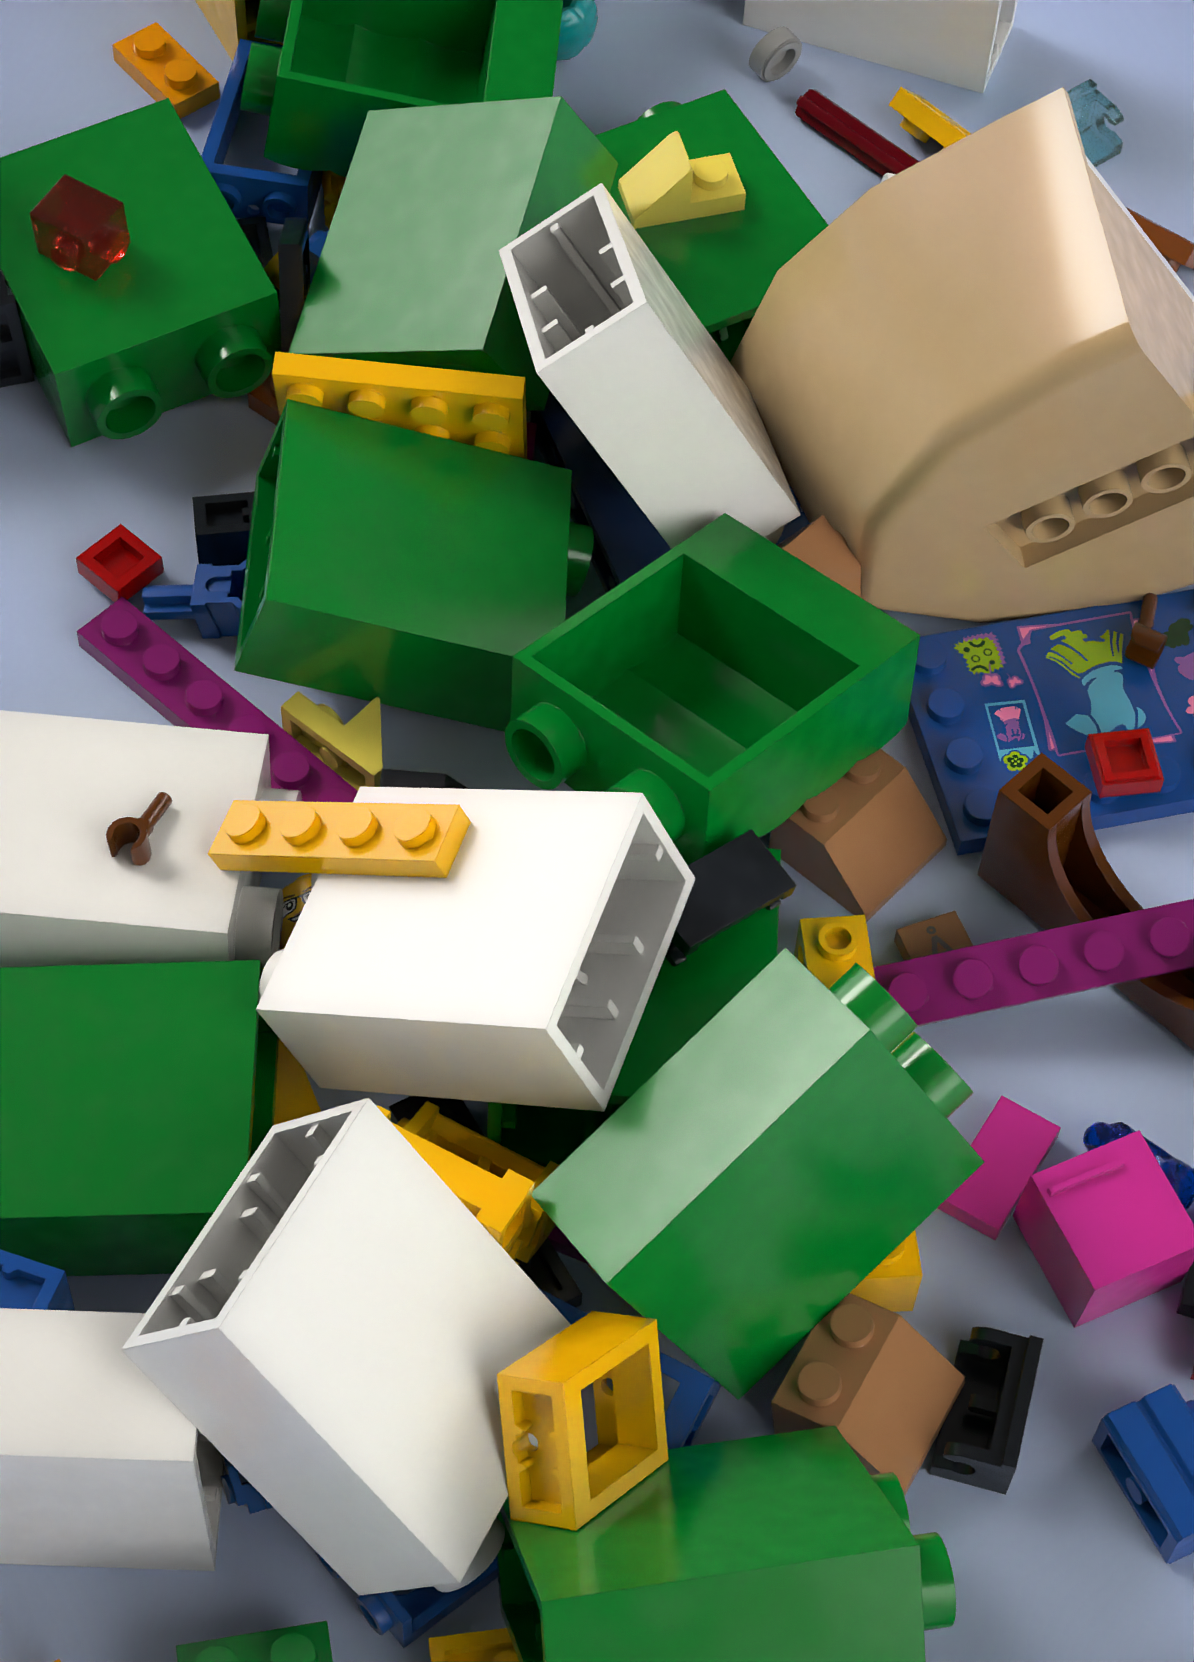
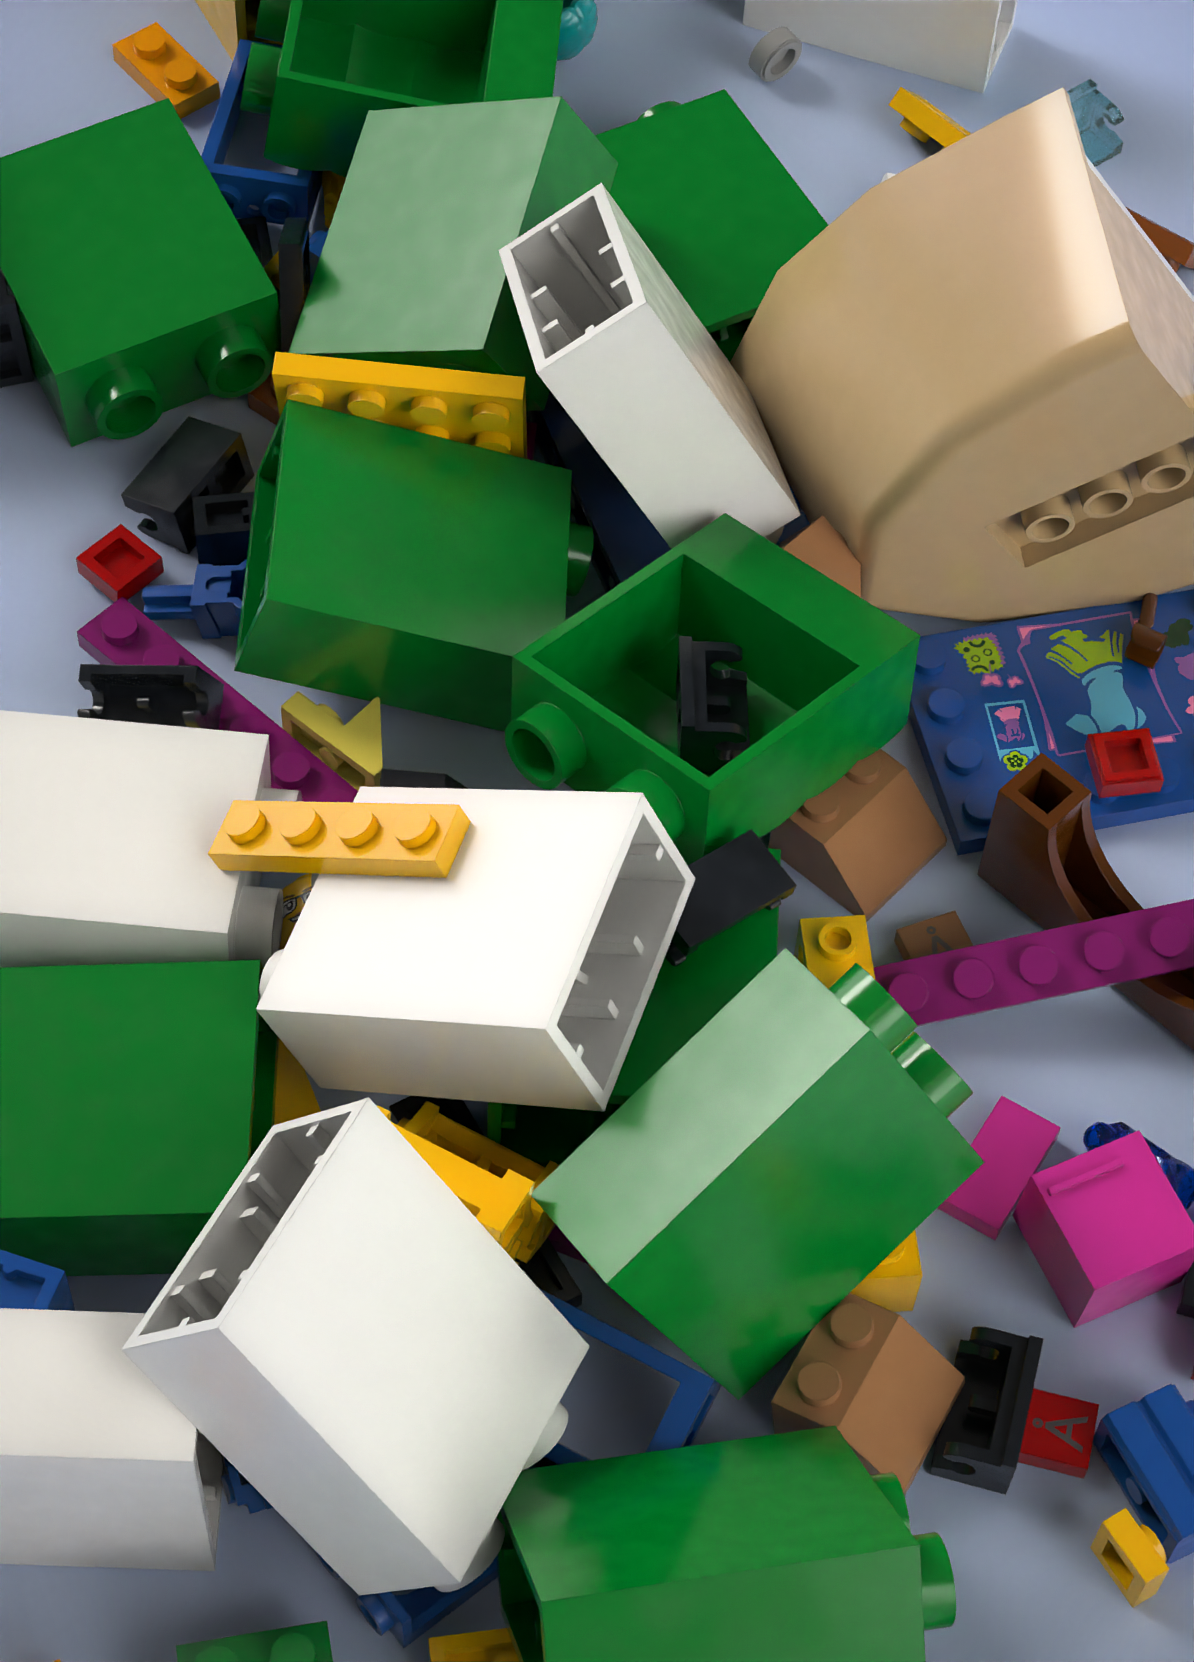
(80, 228): clear red brick -> none
(137, 831): reddish brown hand -> none
(153, 694): none -> black hinge
(192, 463): none -> black hinge
(542, 1396): yellow window -> none
(674, 189): light yellow slope -> none
(710, 705): none -> black hinge
(852, 134): dark red axle -> none
(1059, 1433): none -> red tile
(1131, 1556): none -> yellow plate

